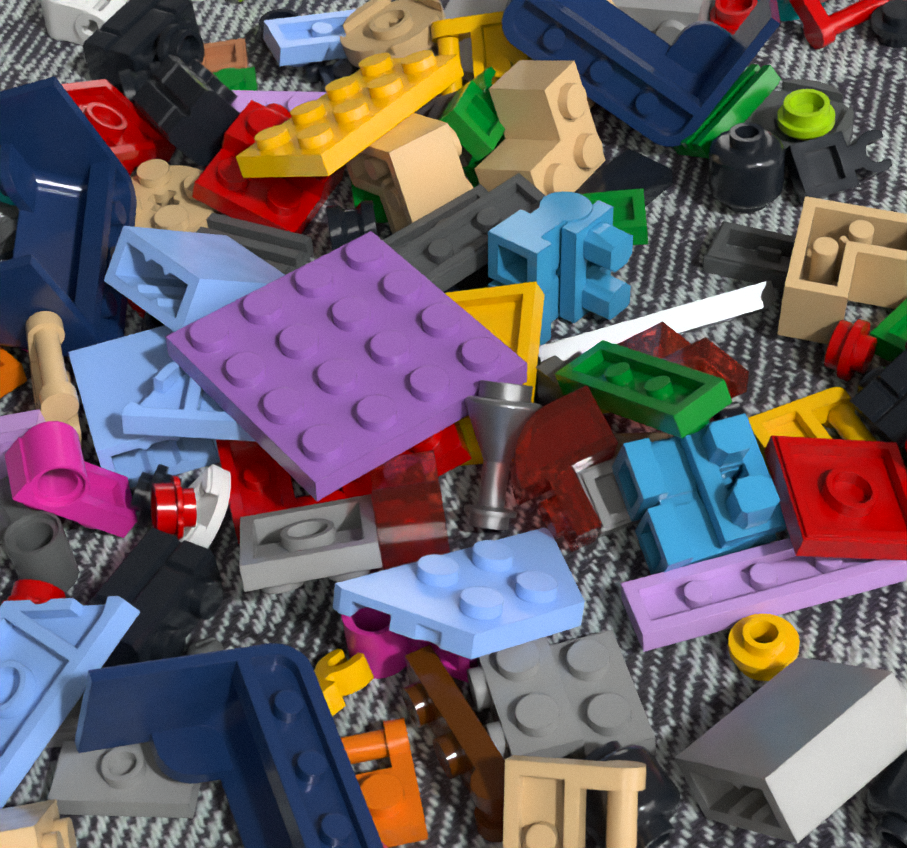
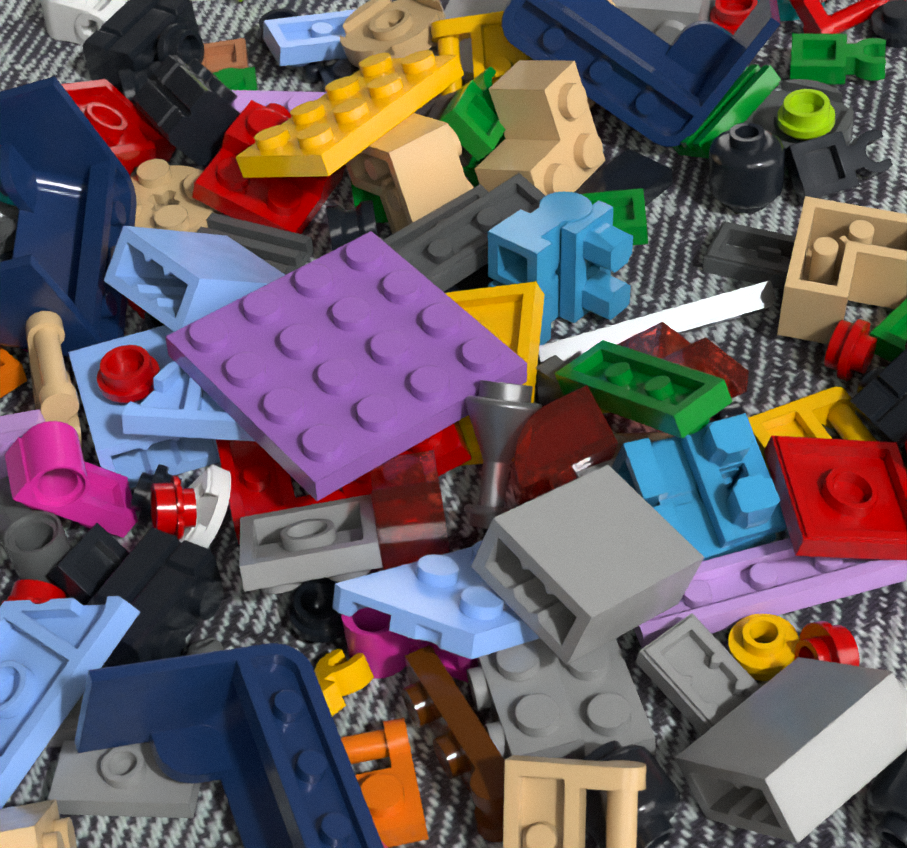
(89, 564): none -> black plate
(127, 374): none -> red plate
(313, 612): none -> black plate
(586, 562): none -> light grey brick
(696, 673): none -> light grey plate
(827, 643): none -> red plate
(830, 58): none -> green plate

